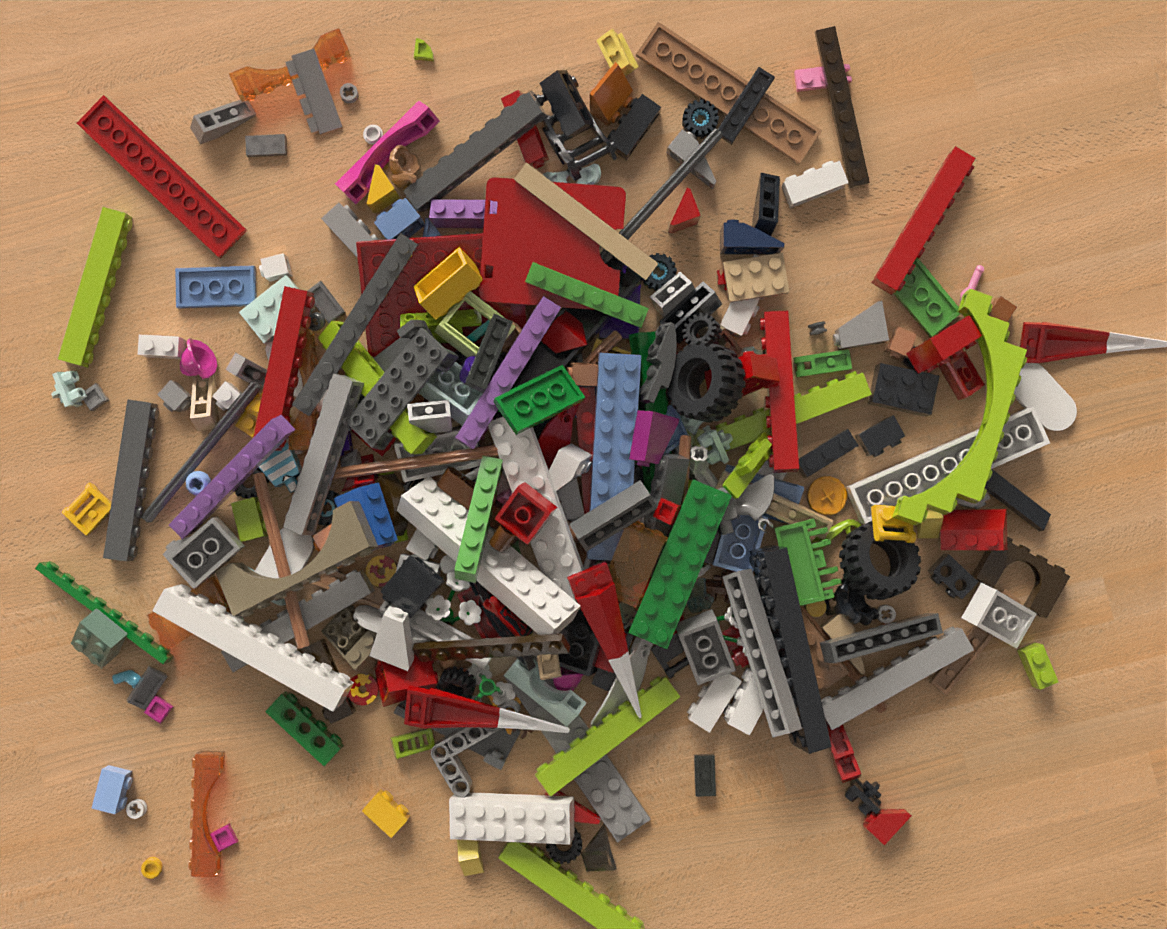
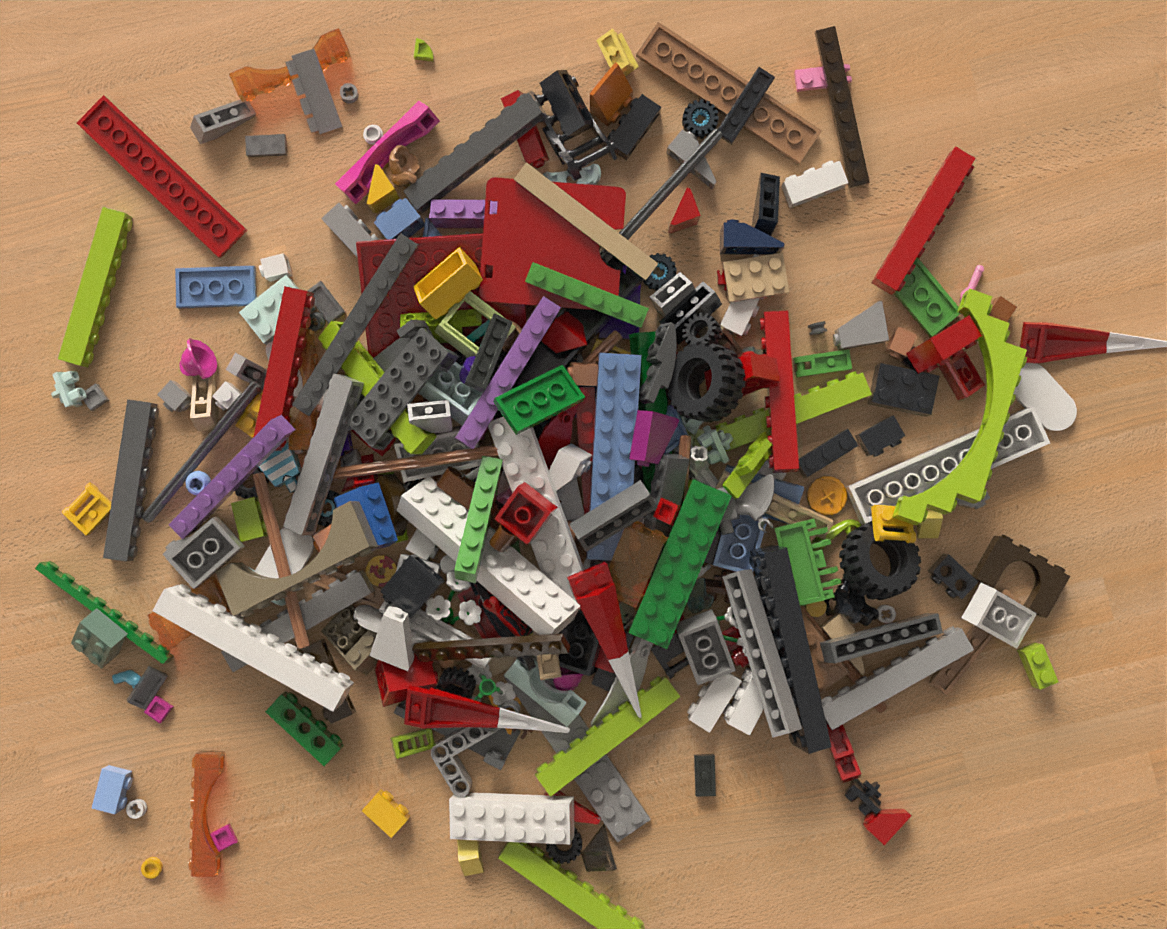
(161, 346): white brick -> none
(371, 693): piece -> none
(974, 530): red slope -> none
(1017, 501): black tile -> none

